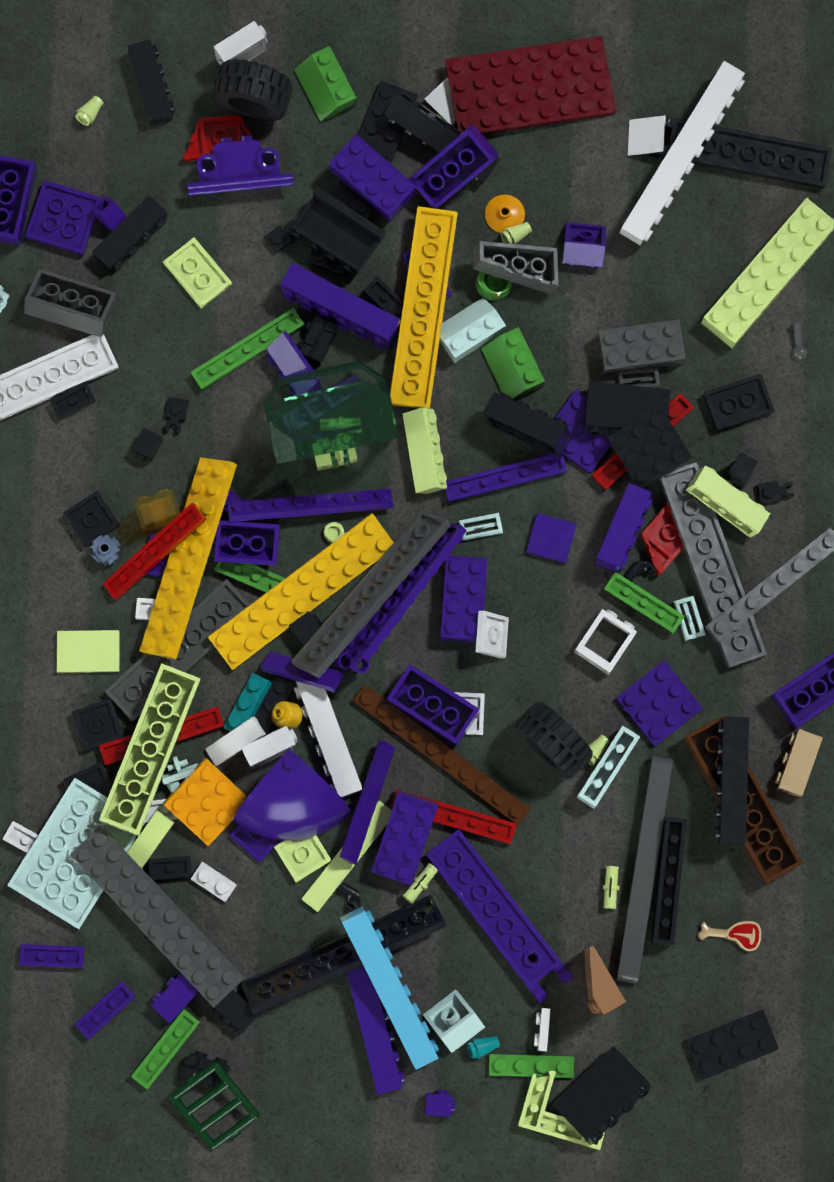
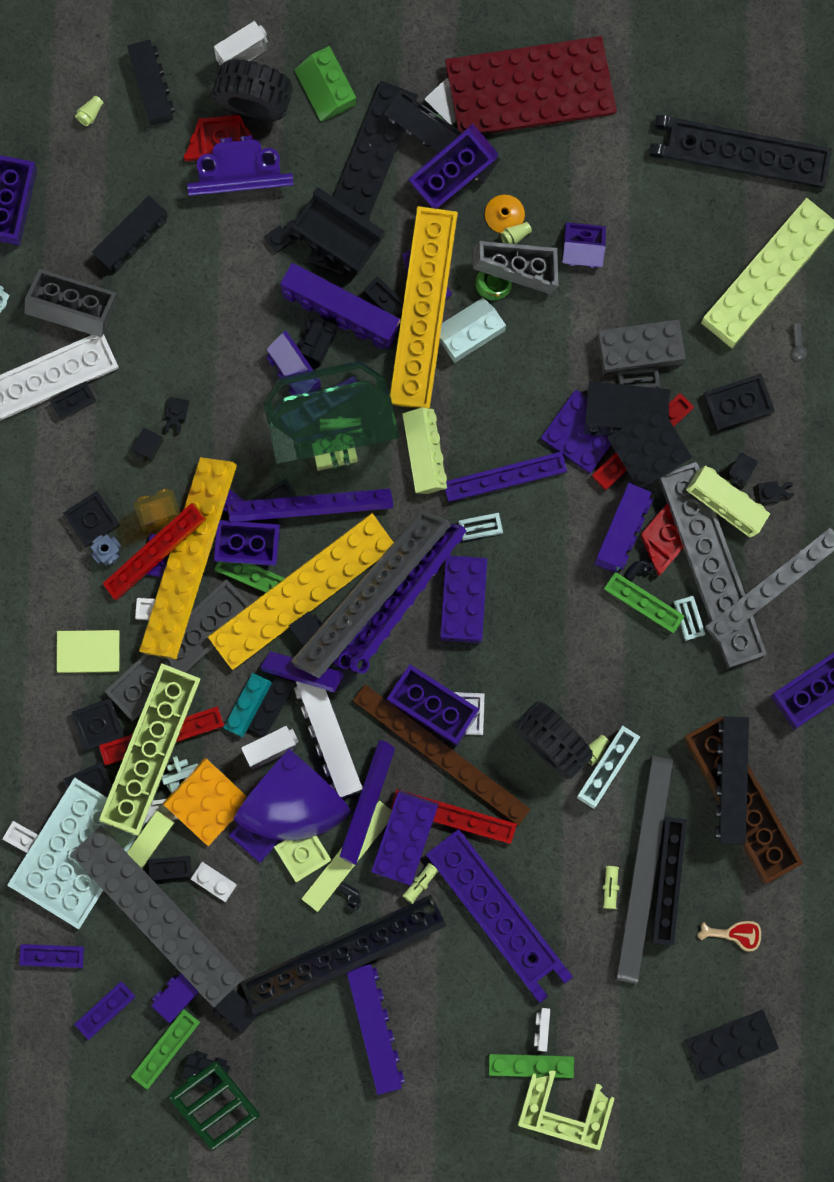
(62, 218): dark purple plate -> none
(108, 213): dark purple brick -> none
(197, 272): yellowish green tile -> none
(234, 740): white tile -> none
(246, 349): bright green plate -> none
(287, 715): yellow head -> none
(333, 531): yellowish green tile -> none
(372, 178): dark purple brick -> none
(389, 988): medium azure brick -> none
(439, 1104): dark purple brick -> none
(453, 1020): light aqua slope -> none
(481, 1046): teal cone -> none
(492, 634): white tile -> none
(513, 364): bright green slope -> none
(527, 424): black brick -> none
(551, 538): dark purple tile -> none
(595, 659): white window -> none
(601, 988): medium nougat slope -> none
(602, 1095): black panel -> none
(646, 135): white sticker -> none
(659, 703): dark purple plate -> none
(684, 149): white brick -> none
(798, 762): tan brick -> none

